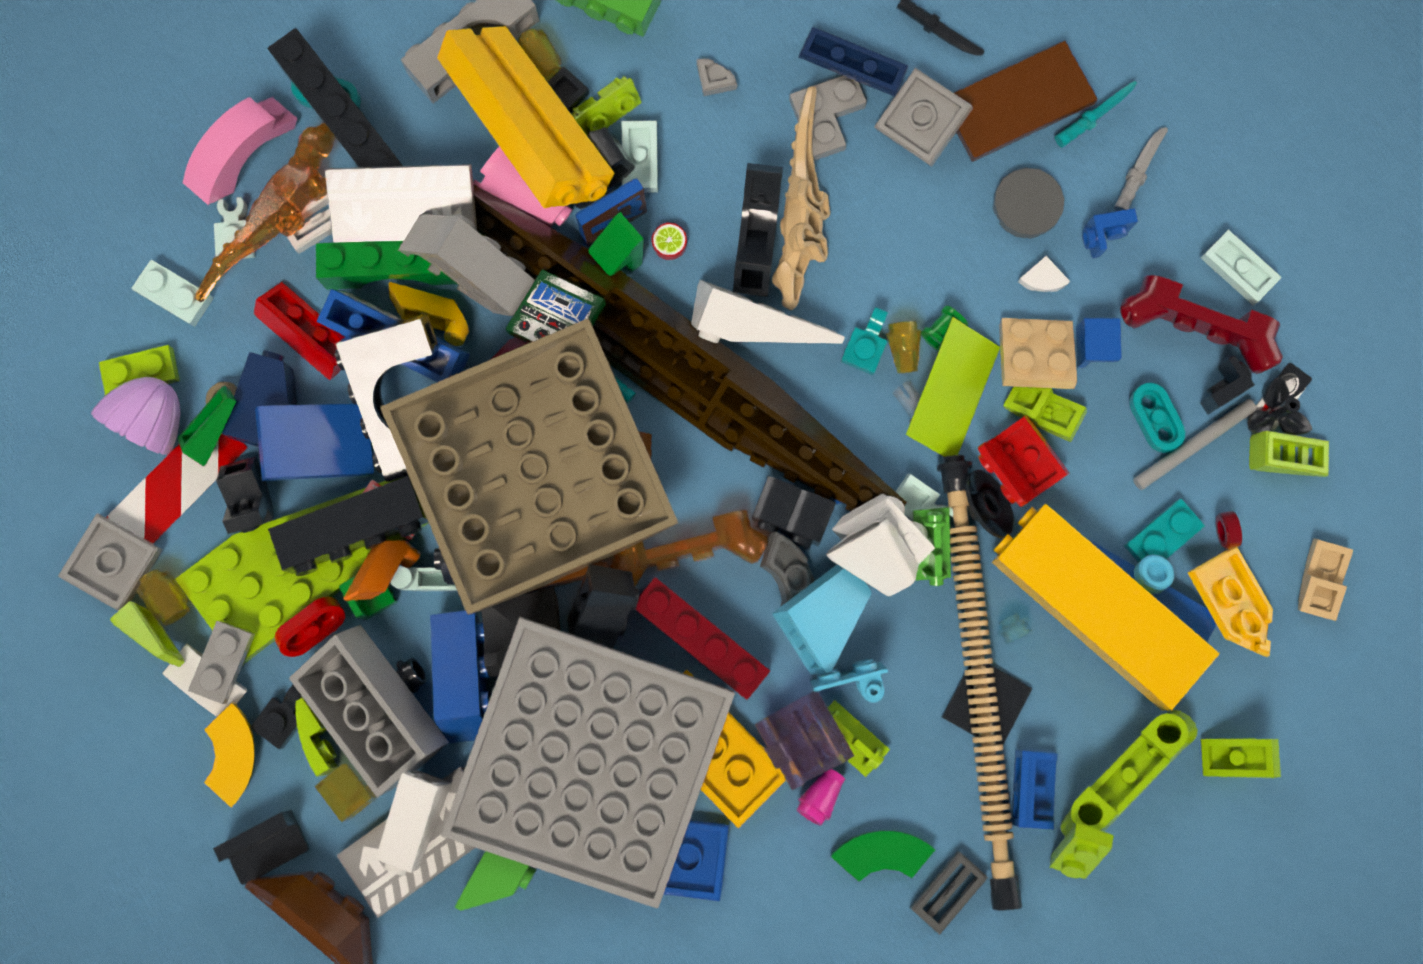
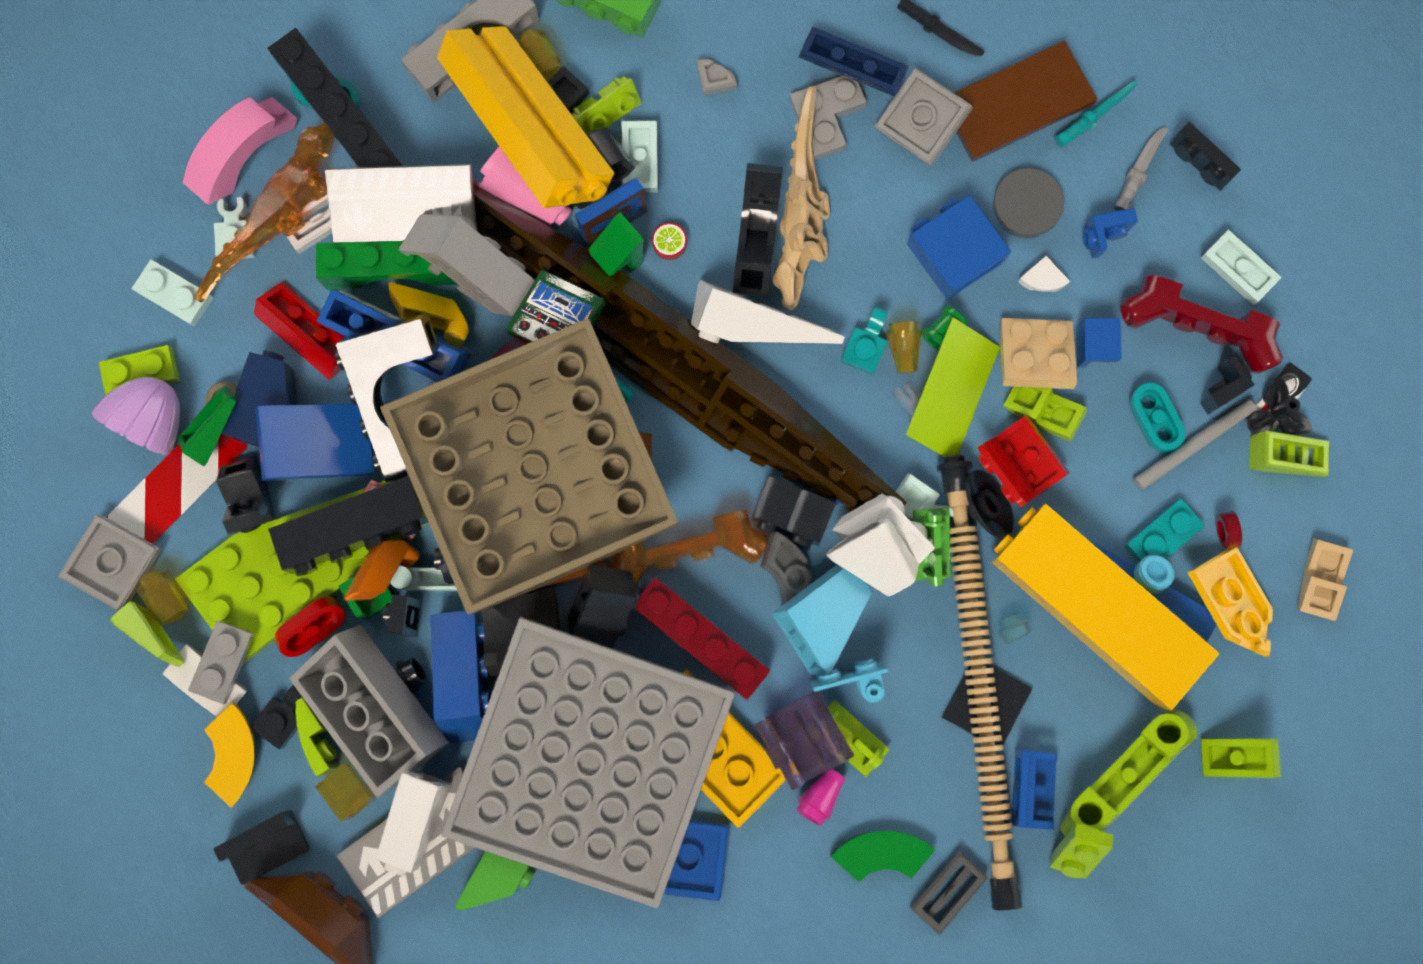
(402, 616): none -> black plate
(957, 246): none -> blue brick
(1205, 156): none -> black plate

